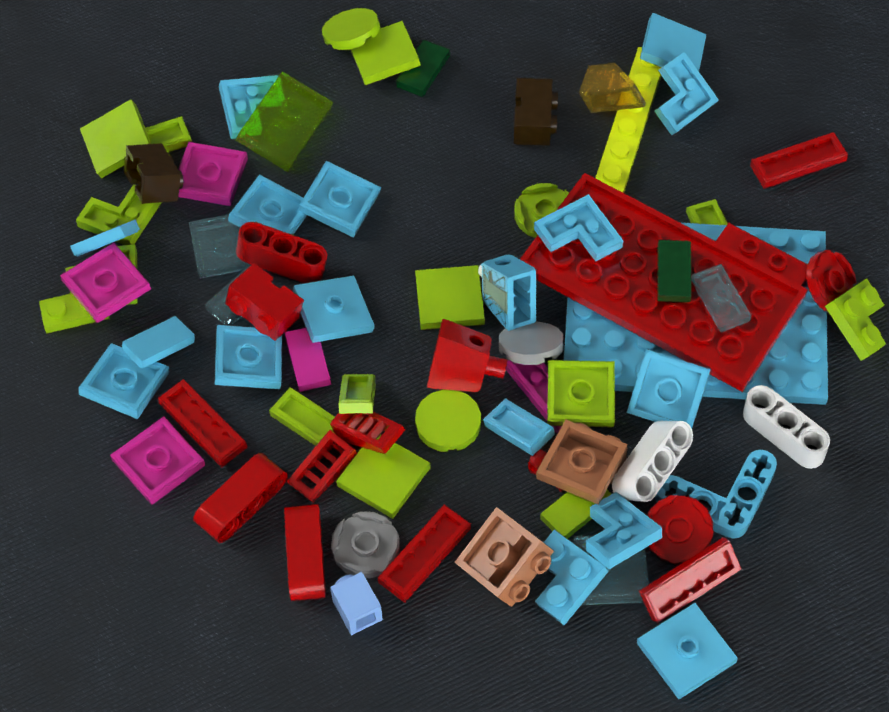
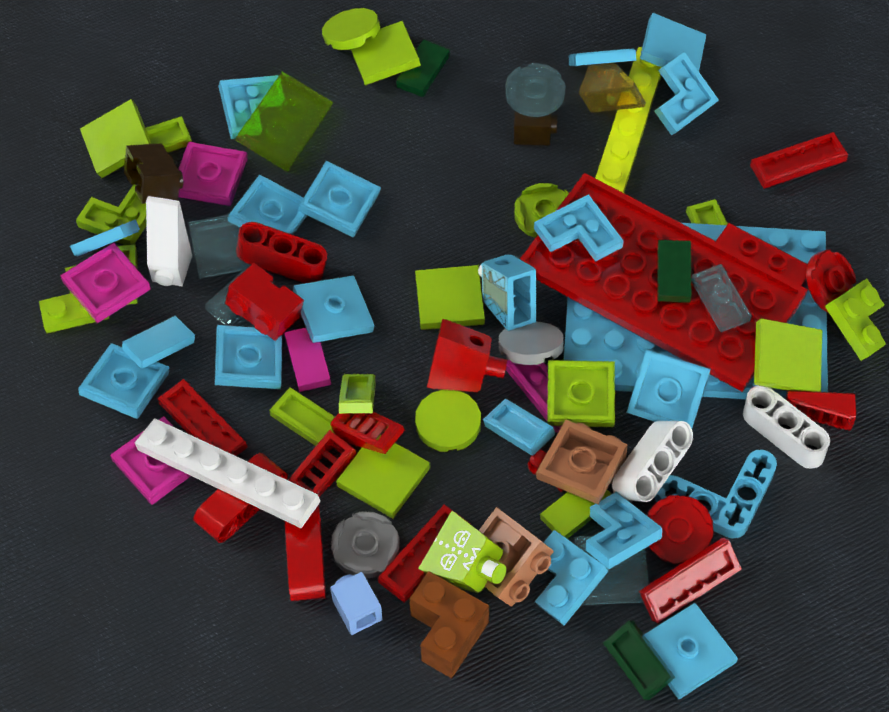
(167, 242): none -> white slope
(228, 473): none -> white plate
(454, 621): none -> dark orange brick
(464, 556): none -> lime torso
(535, 90): none -> clear light blue tile
(602, 57): none -> medium azure tile
(639, 660): none -> dark green tile
(787, 356): none -> lime tile
(826, 407): none -> red slope

